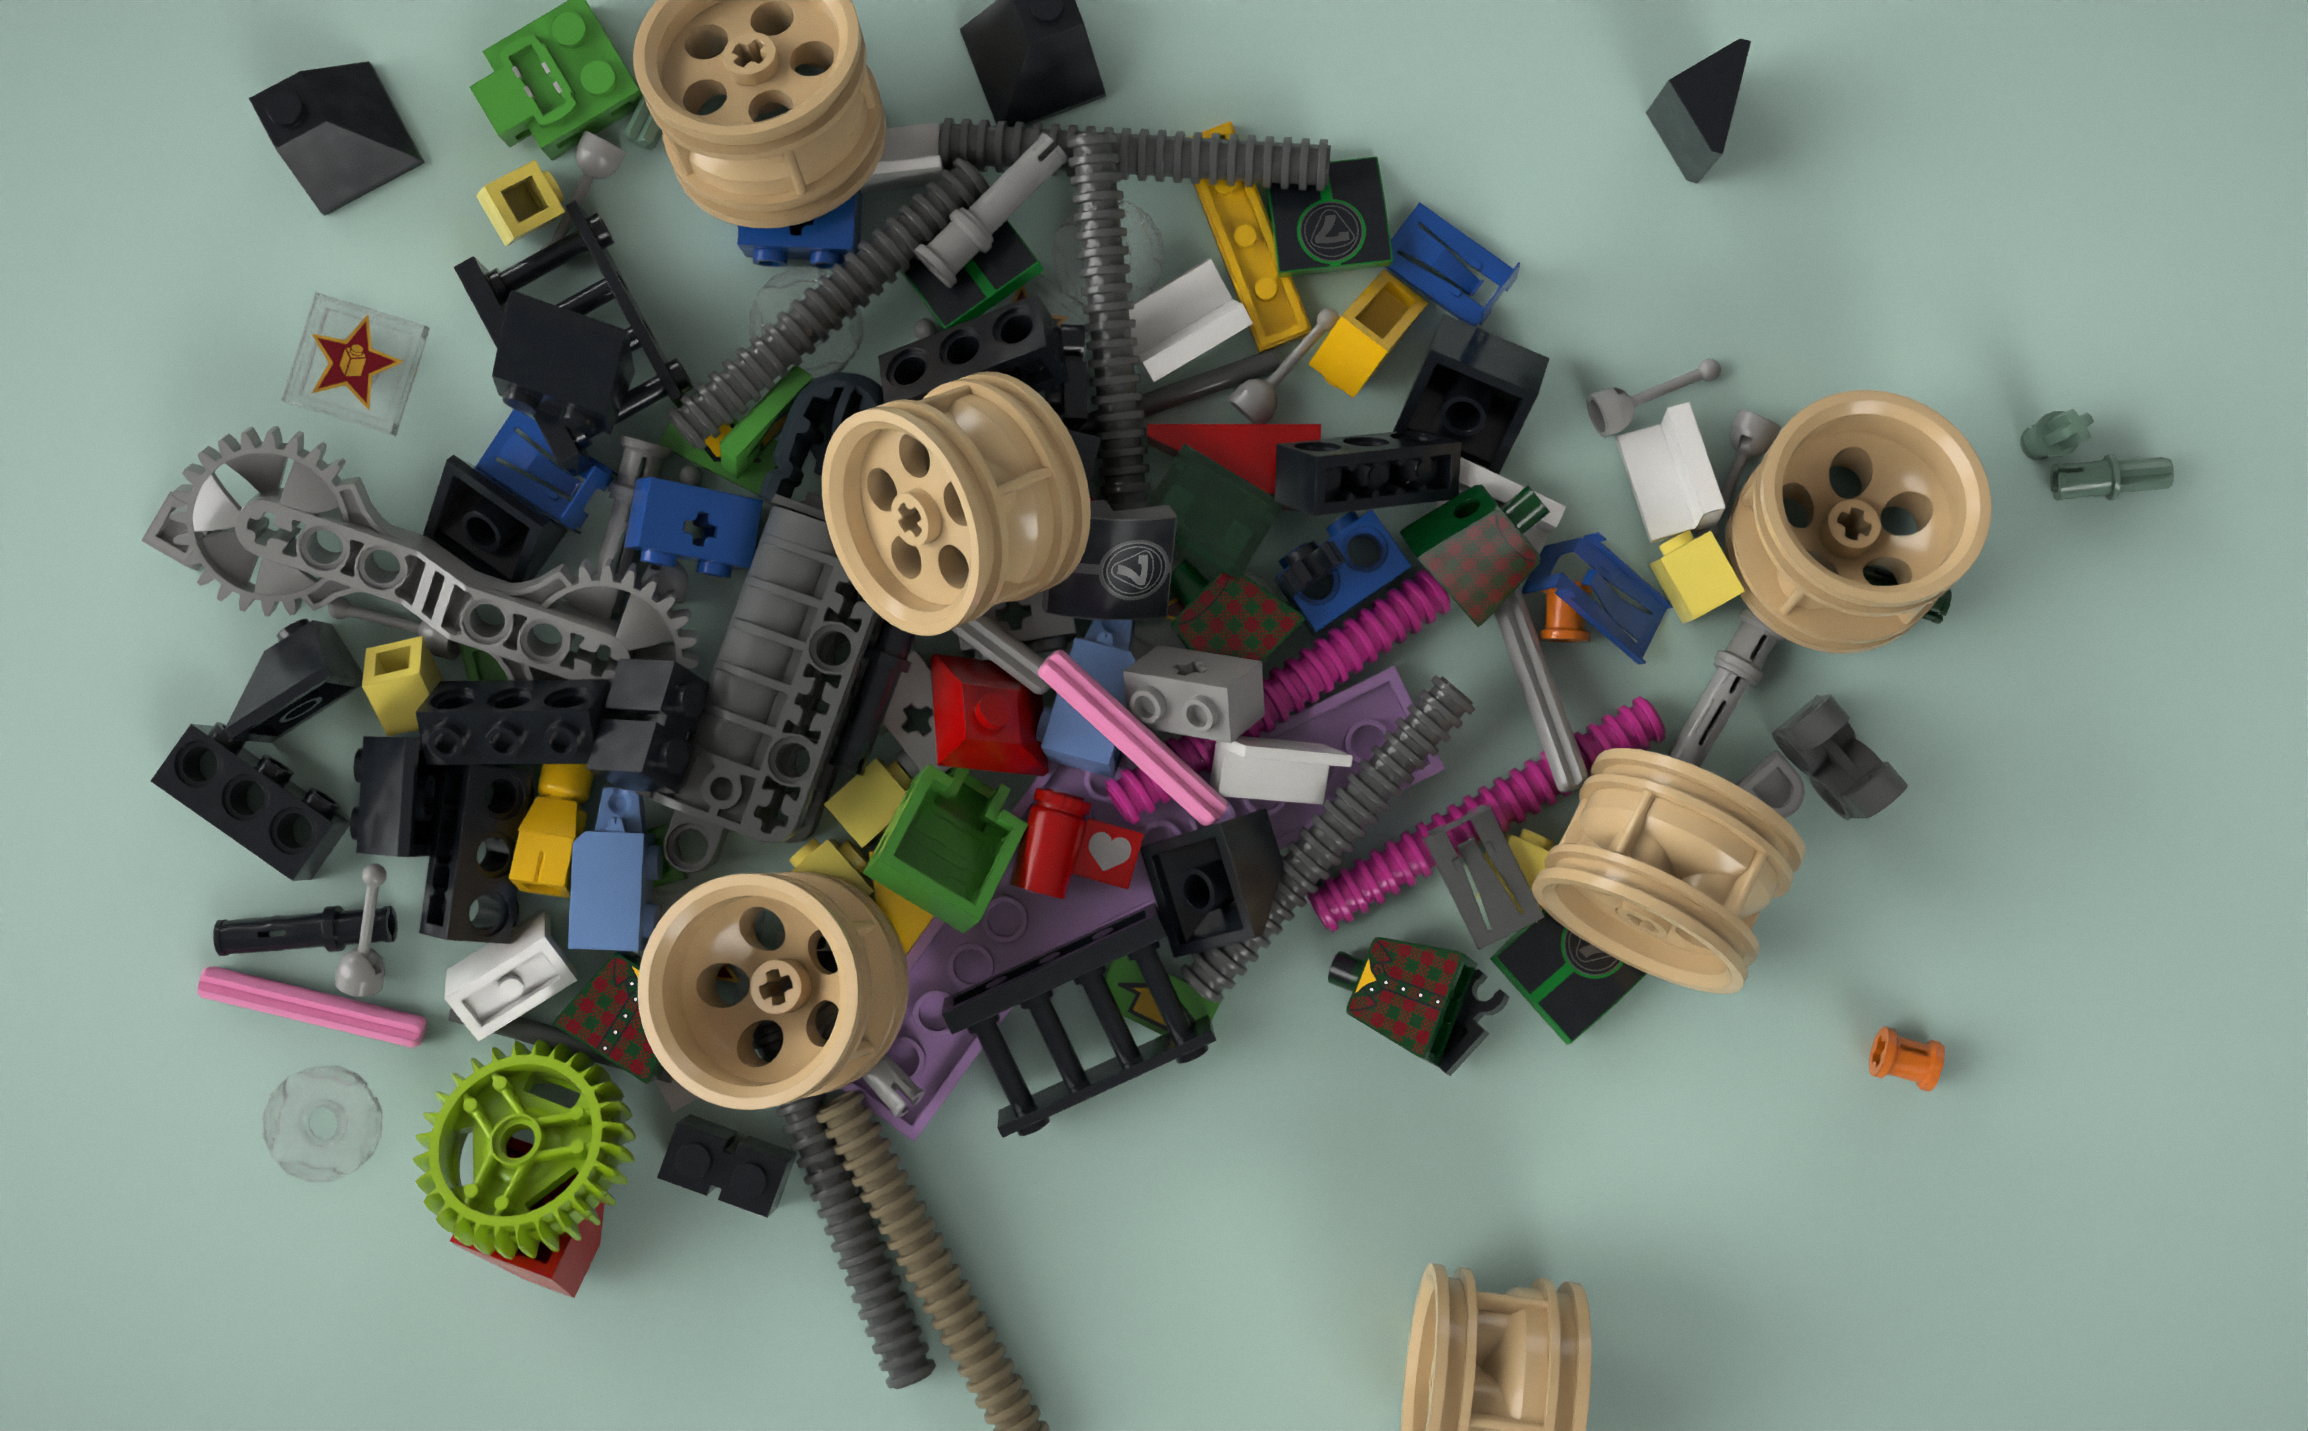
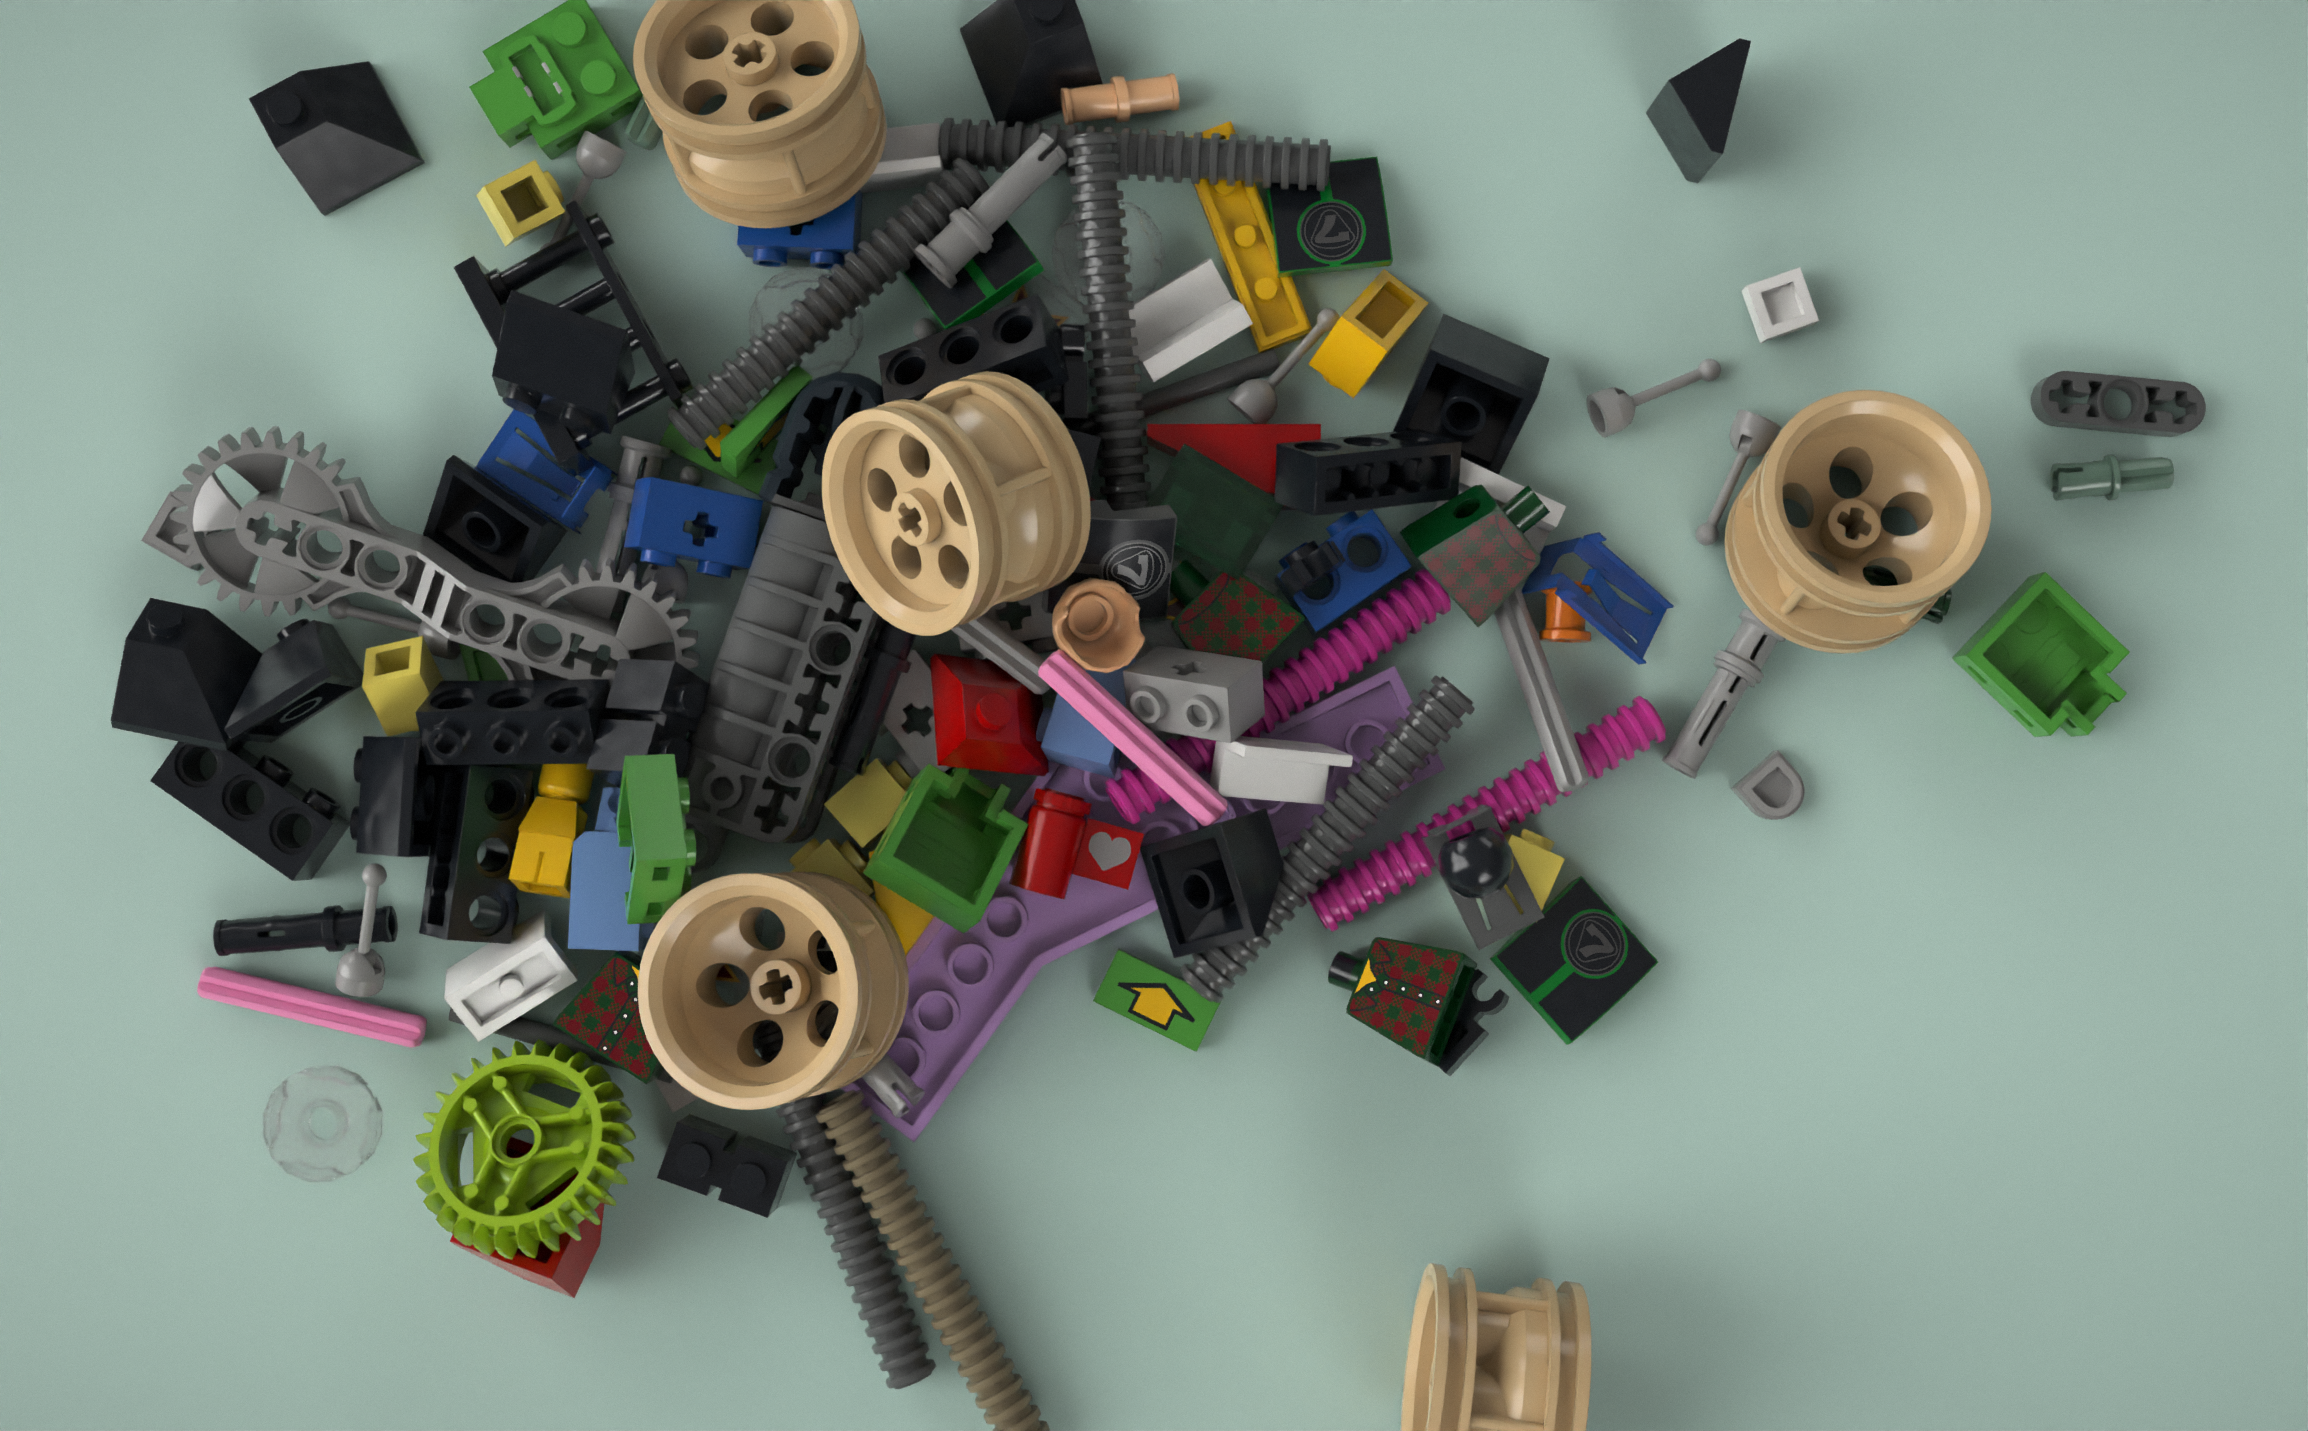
(181, 675): none -> black slope
(355, 364): clear tile -> none
(654, 826): none -> bright green piece
(1084, 963): black fence -> none
(1098, 625): none -> light nougat hair
(1119, 99): none -> light nougat pin
(1422, 246): blue piece -> none
(1476, 863): none -> black piece
(1669, 869): tan wheel -> none
(1672, 475): white panel -> none
(1695, 575): light yellow brick -> none
(1780, 305): none -> white plate
(1838, 765): dark grey piece -> none
(1906, 1059): orange bush -> none
(2045, 660): none -> bright green piece
(2056, 434): sand green axle -> none
(2156, 422): none -> dark grey beam

